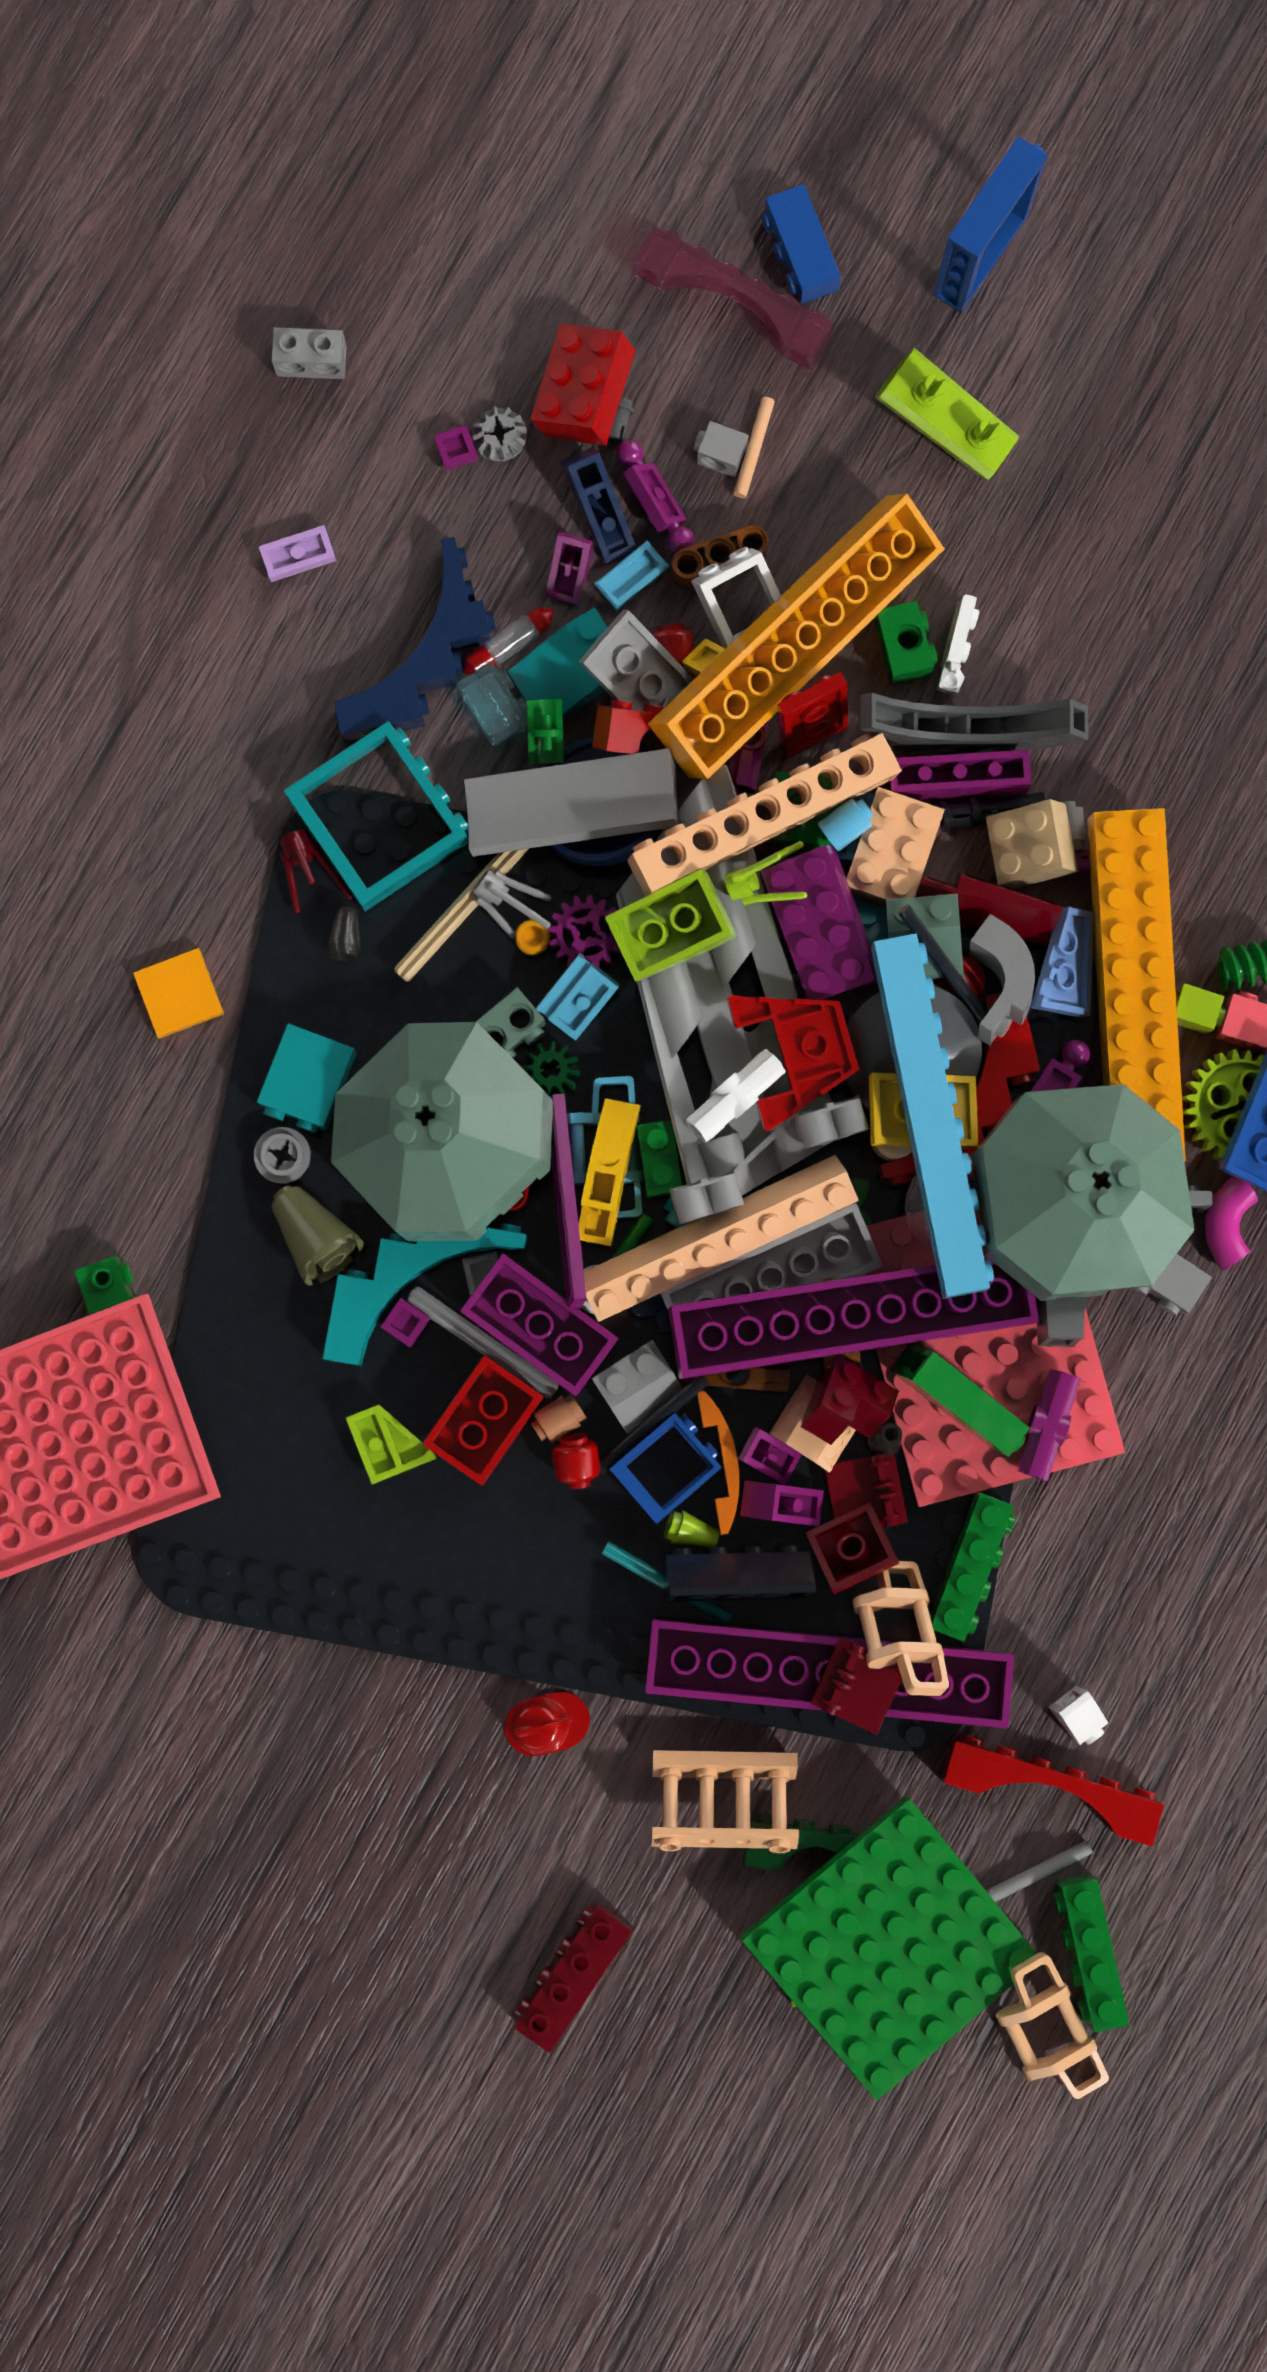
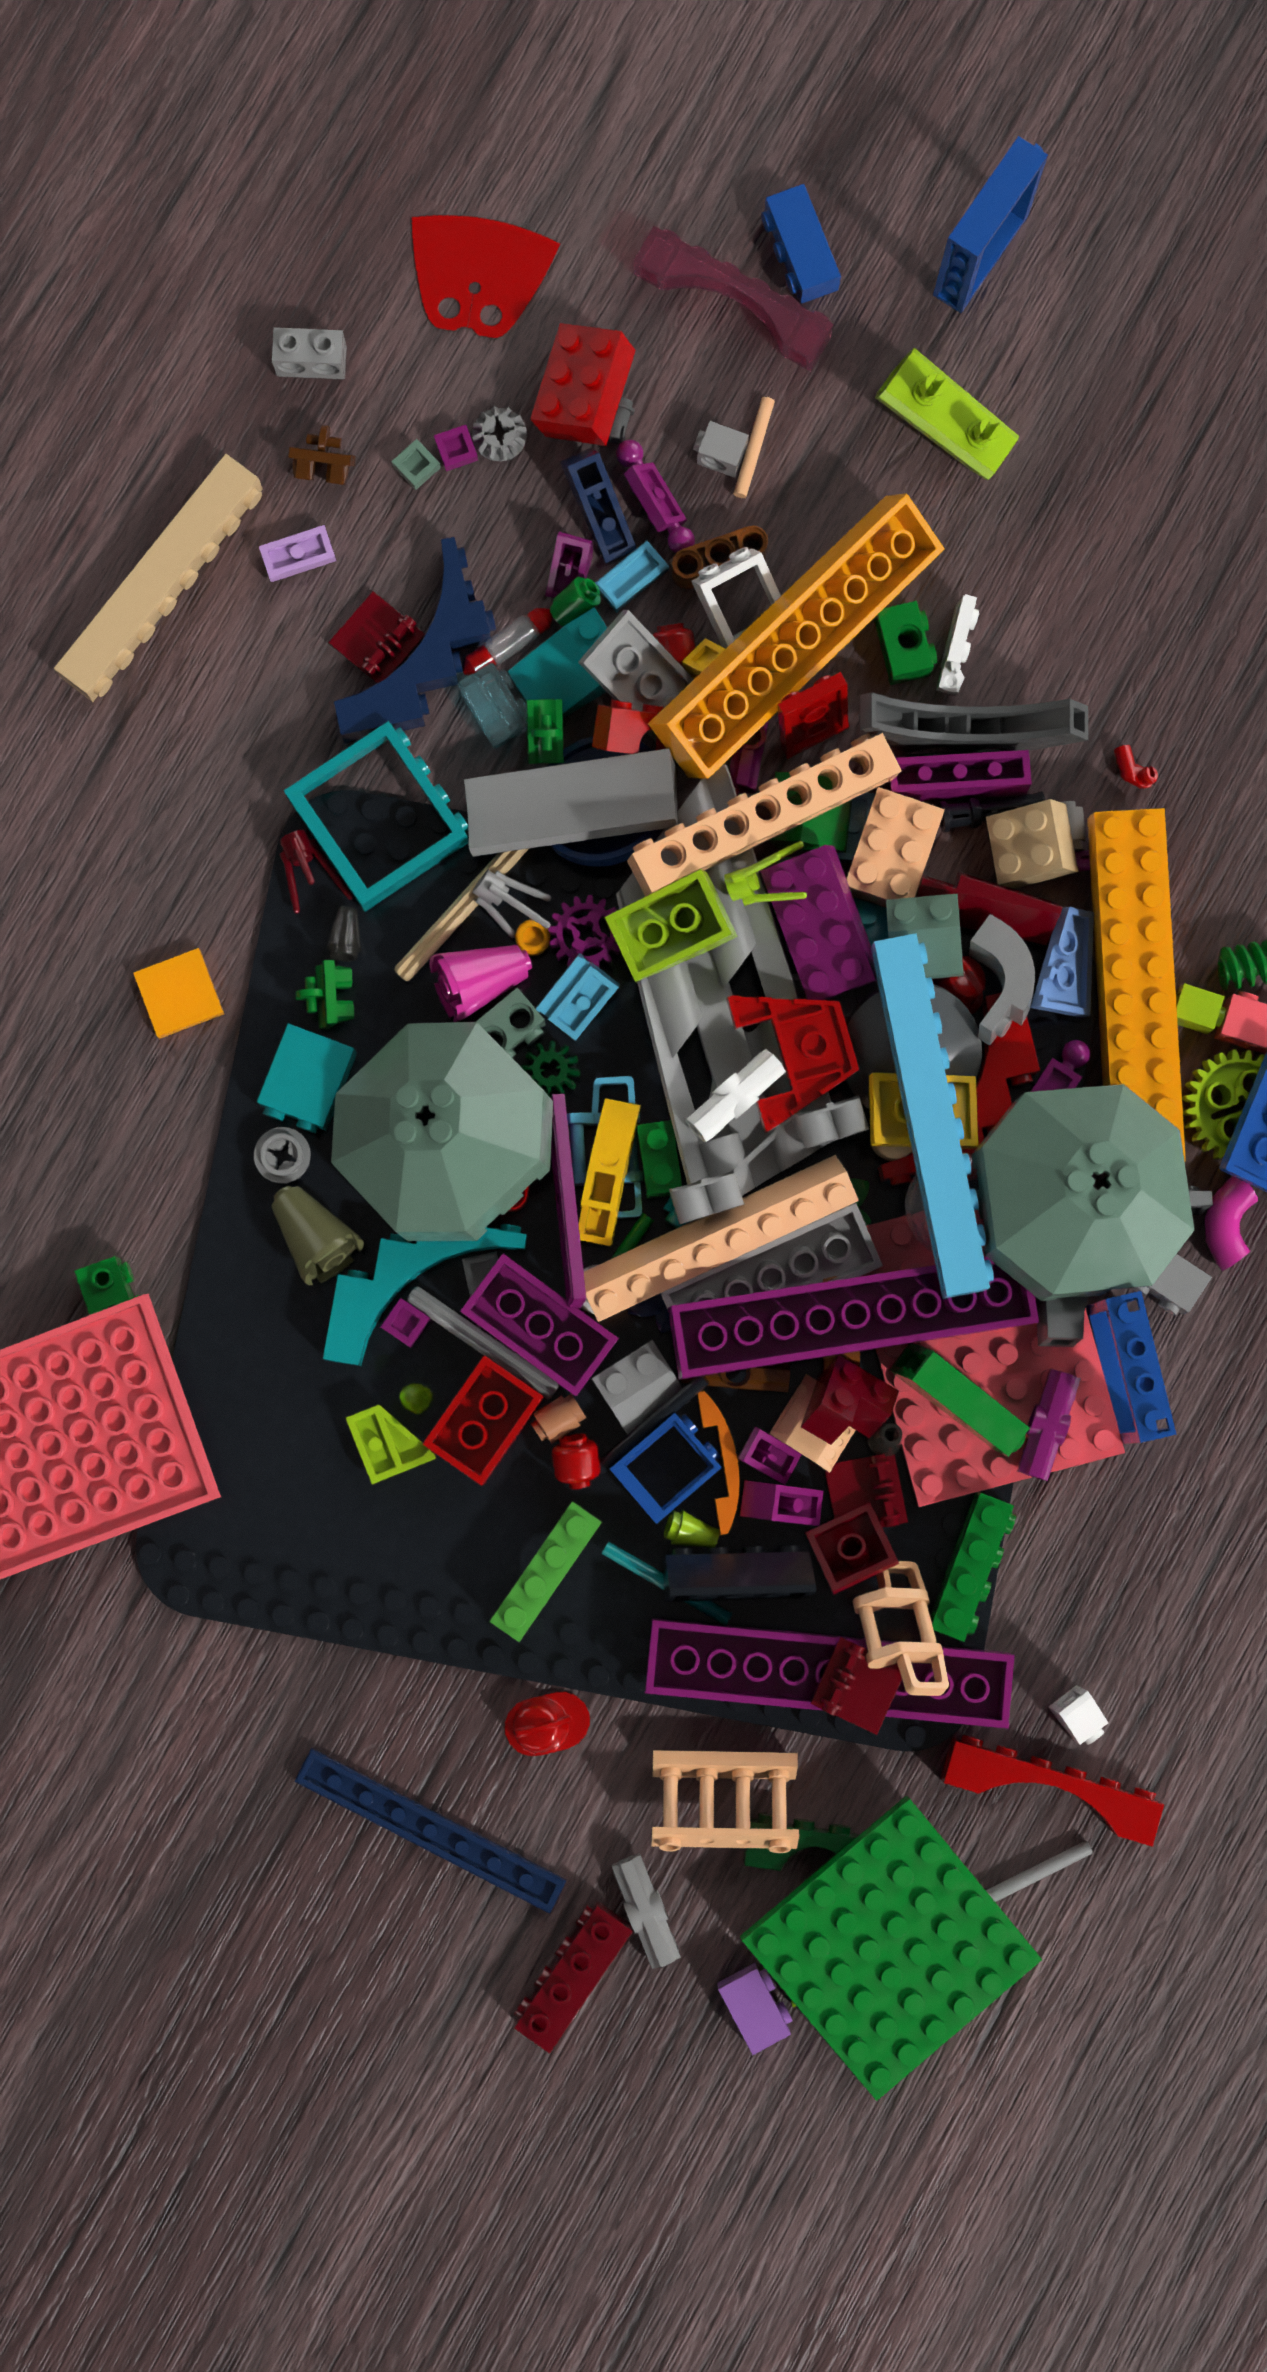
(159, 578): none -> tan brick
(305, 459): none -> reddish brown hips
(327, 981): none -> green hips
(377, 638): none -> dark red hinge
(415, 1398): none -> clear neon green hinge
(416, 464): none -> sand green plate
(430, 1830): none -> dark blue tile
(465, 250): none -> red piece
(477, 977): none -> dark pink cone
(545, 1571): none -> bright green arch
(575, 600): none -> green brick
(646, 1911): none -> light grey piece
(754, 2007): none -> medium lavender brick
(846, 823): medium azure brick -> none
(943, 963): black bar -> none
(1028, 2009): light nougat bar -> none
(1091, 1952): green brick -> none
(1131, 772): none -> red arm
(1131, 1368): none -> blue window

